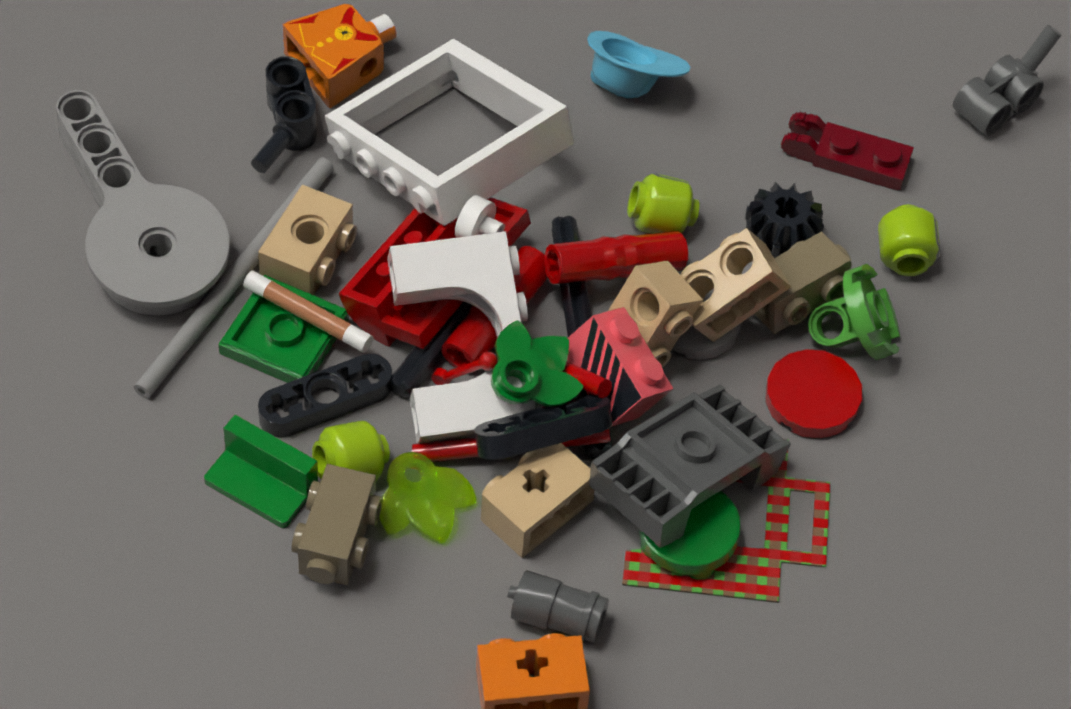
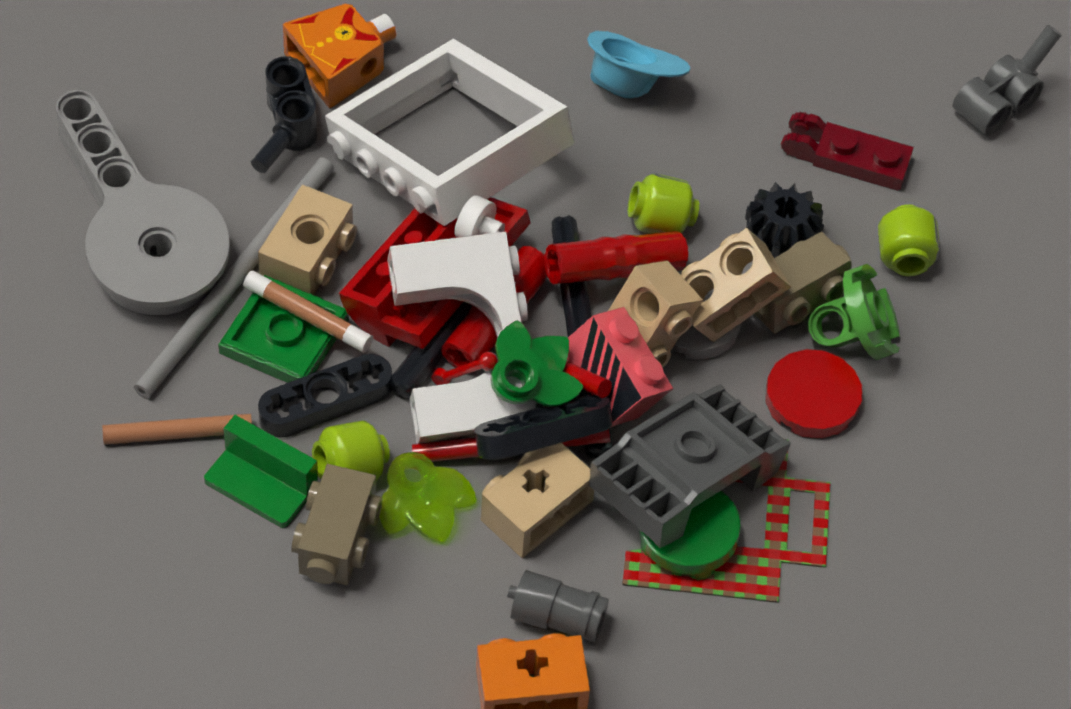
(167, 429): none -> nougat bar

